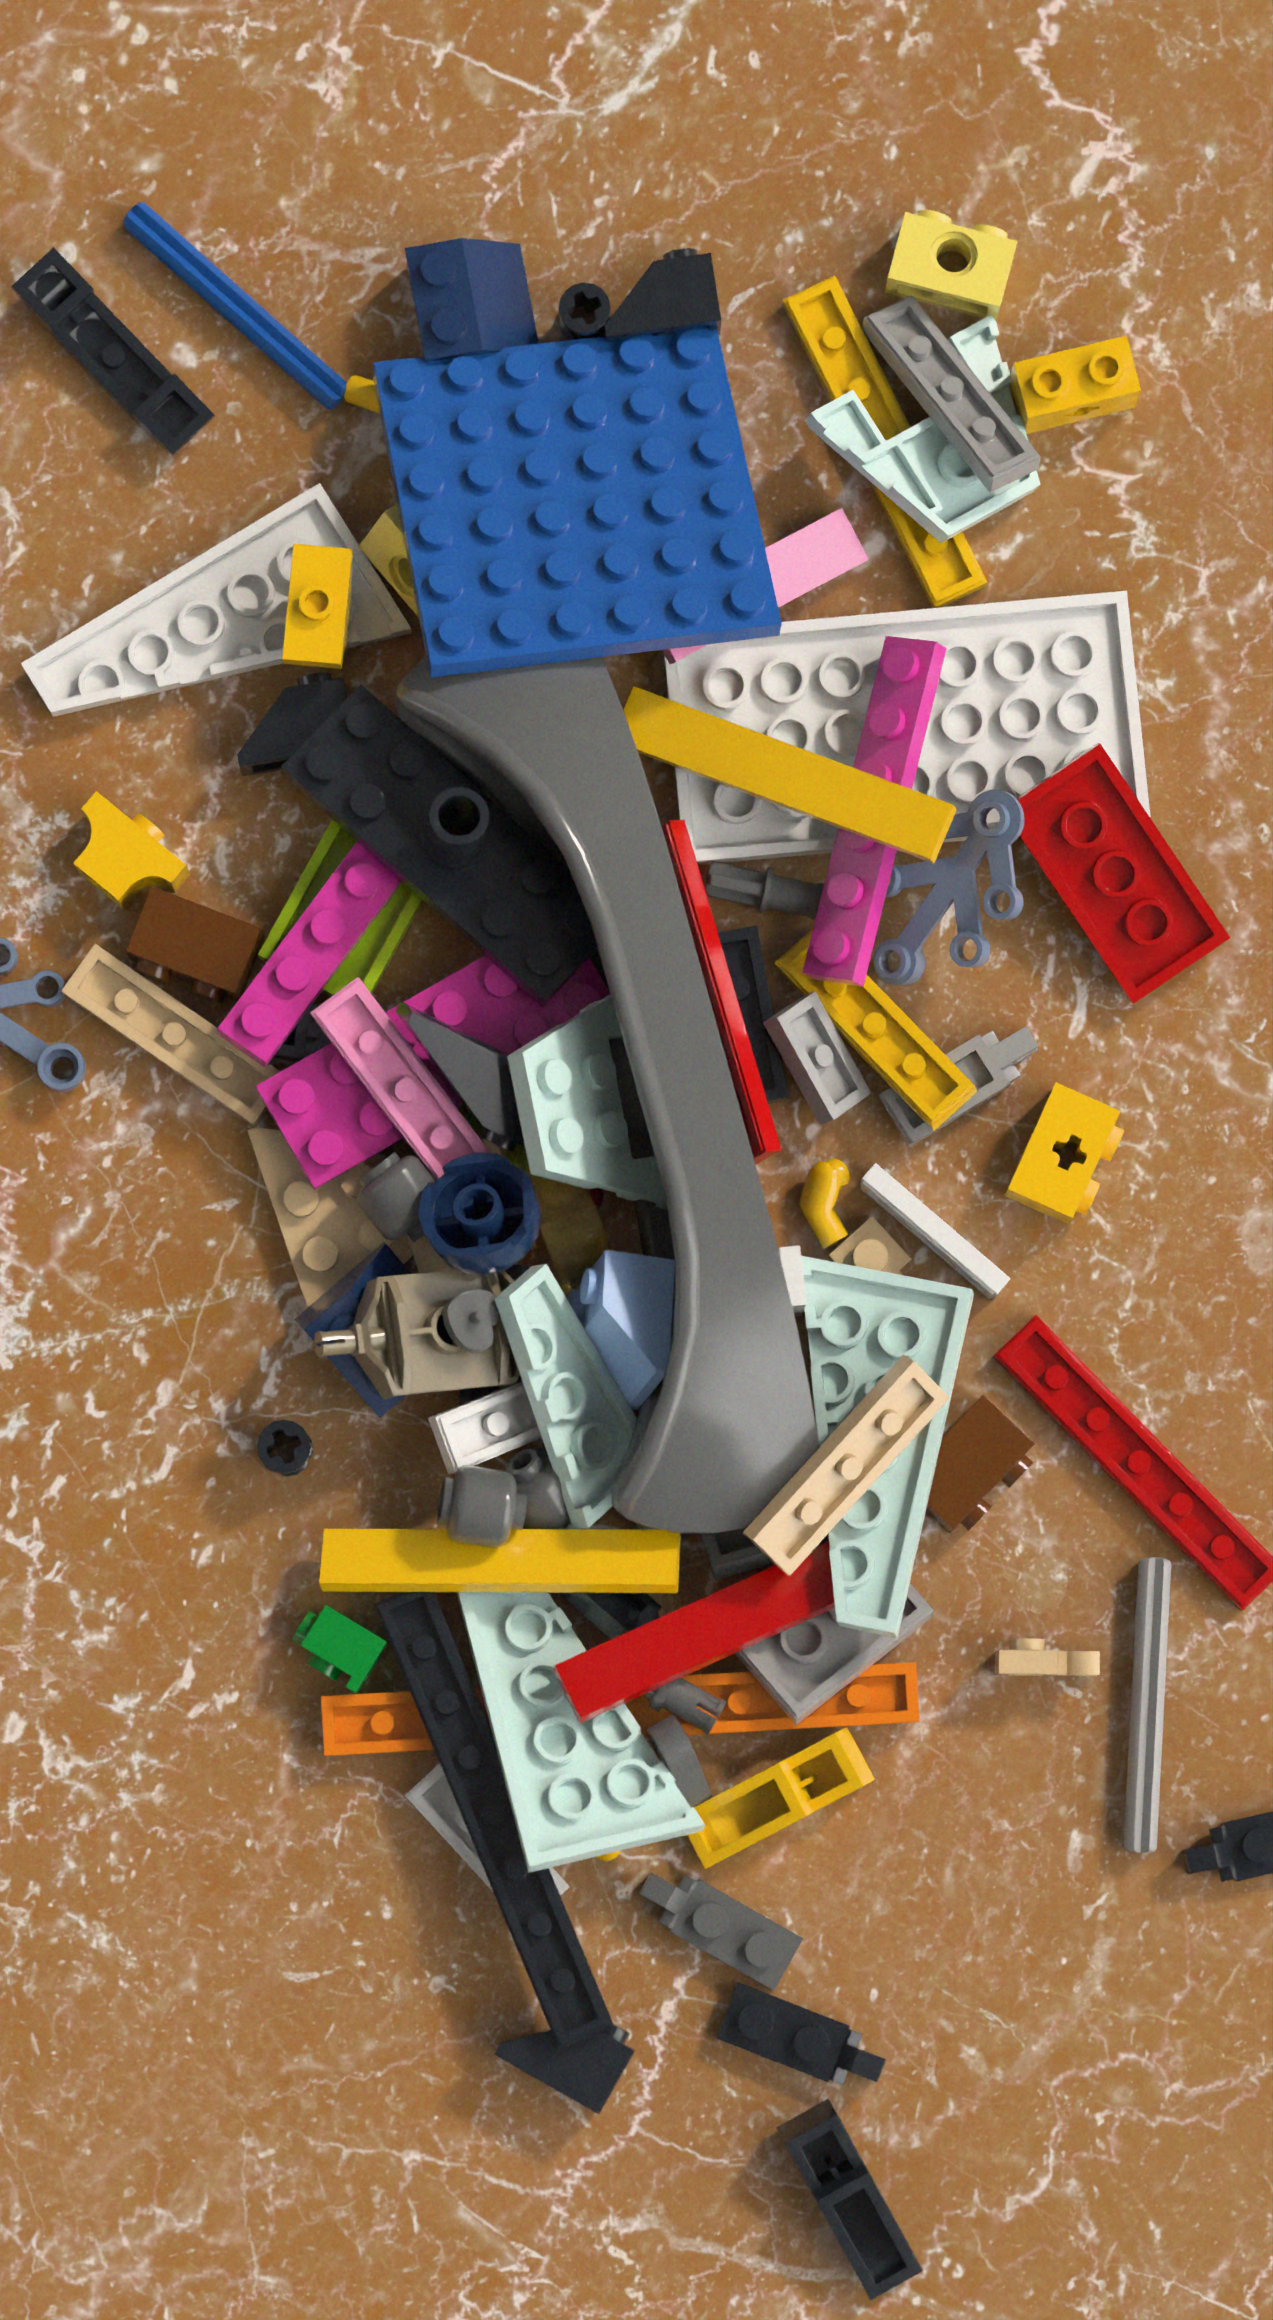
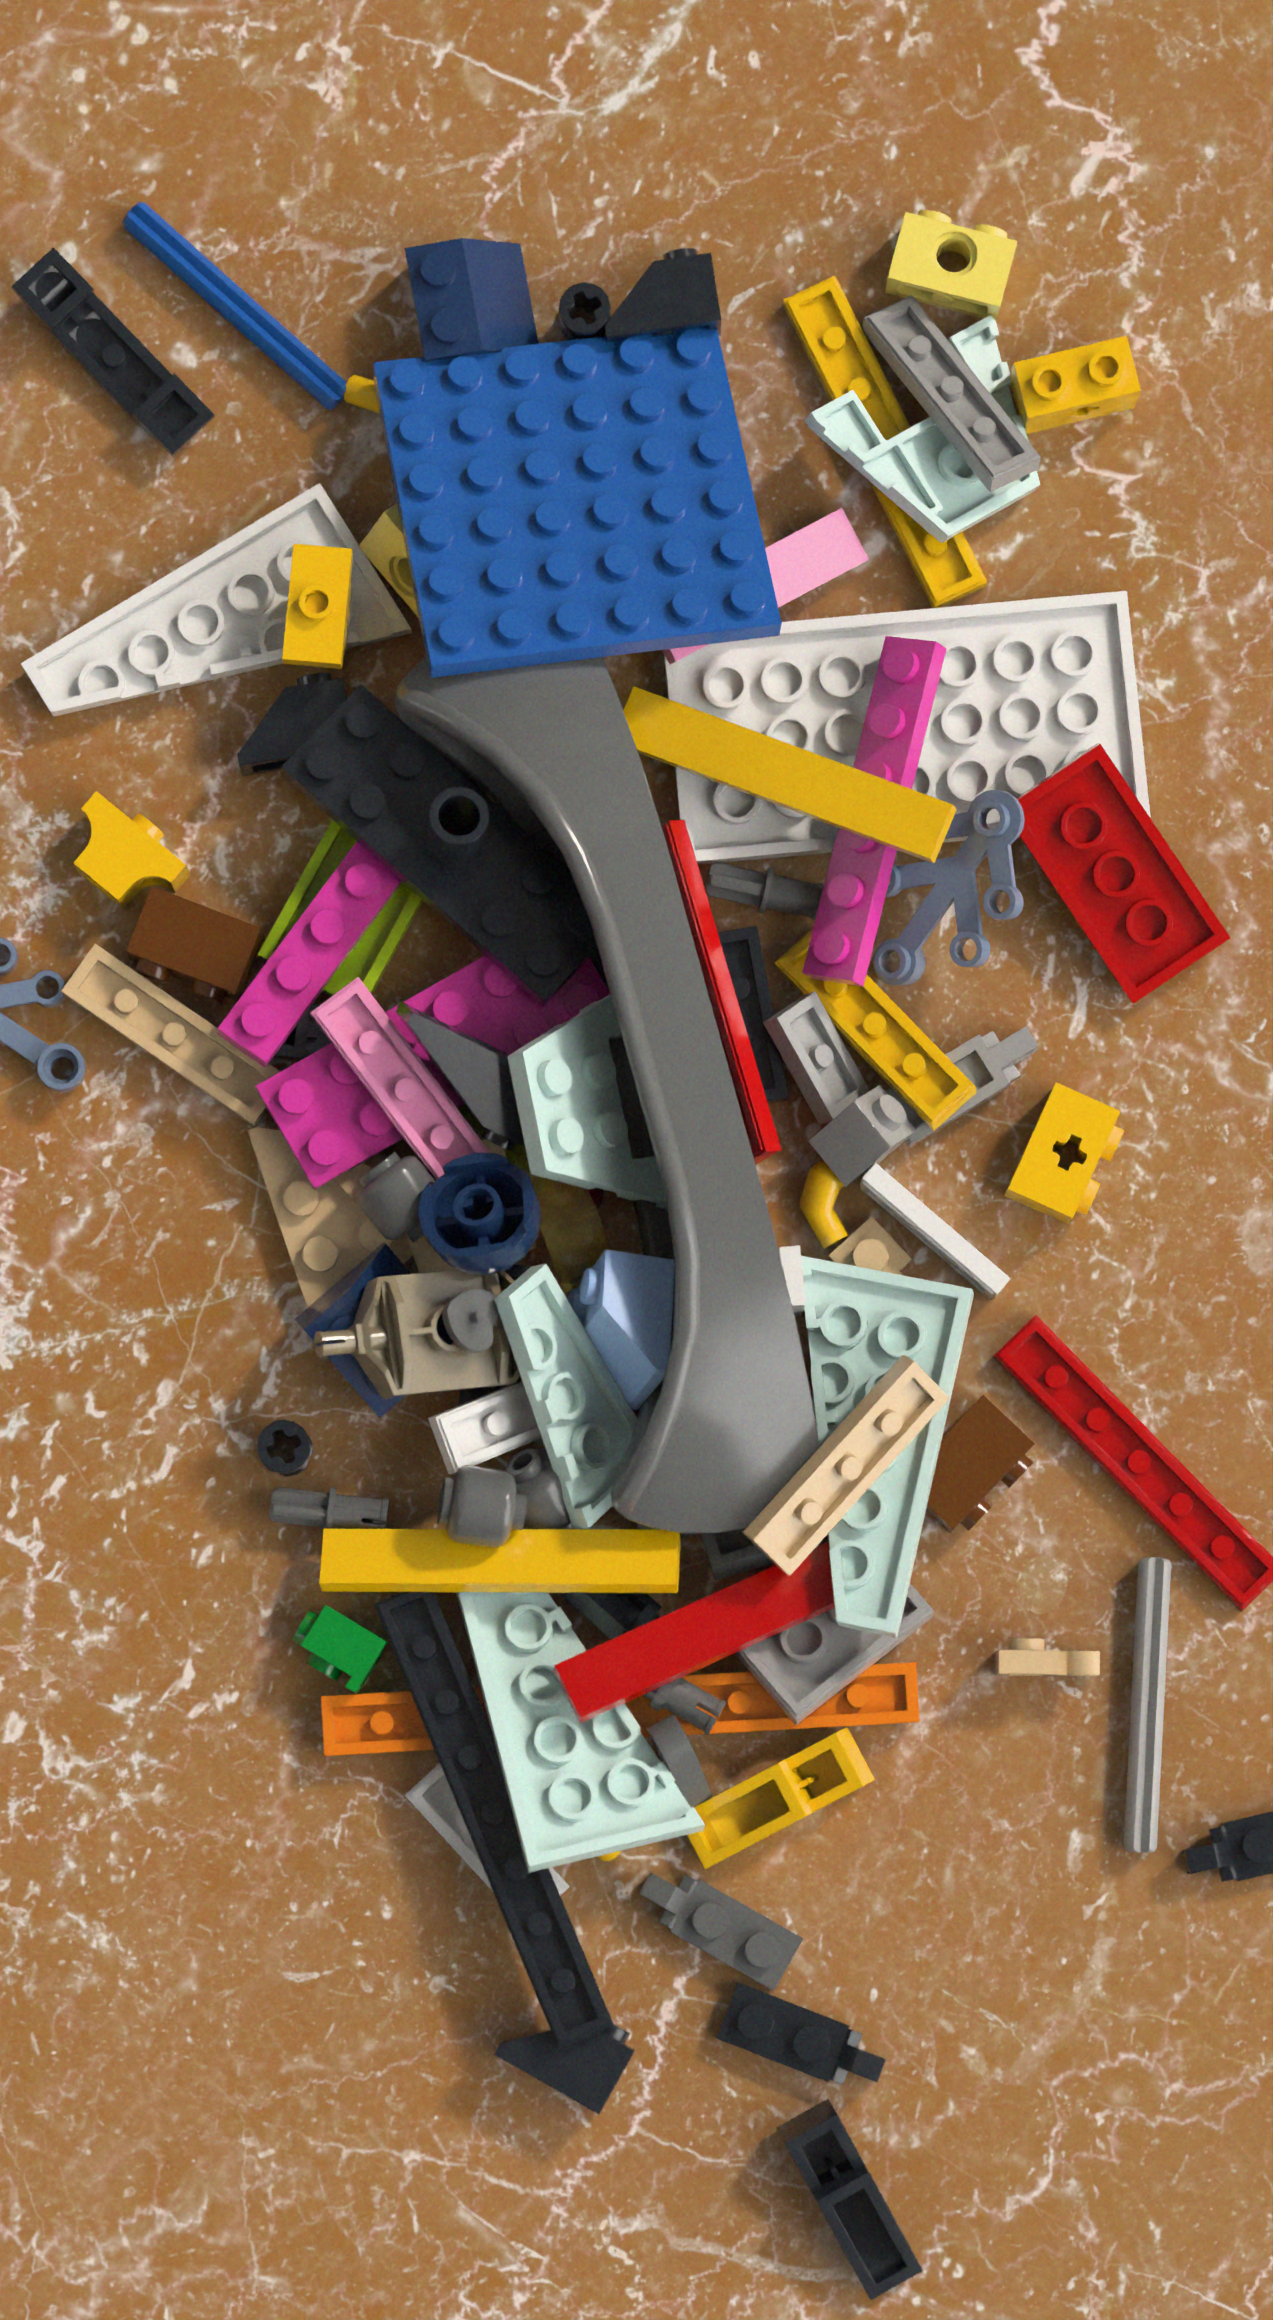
(327, 1509): none -> dark grey axle
(862, 1135): none -> light grey brick

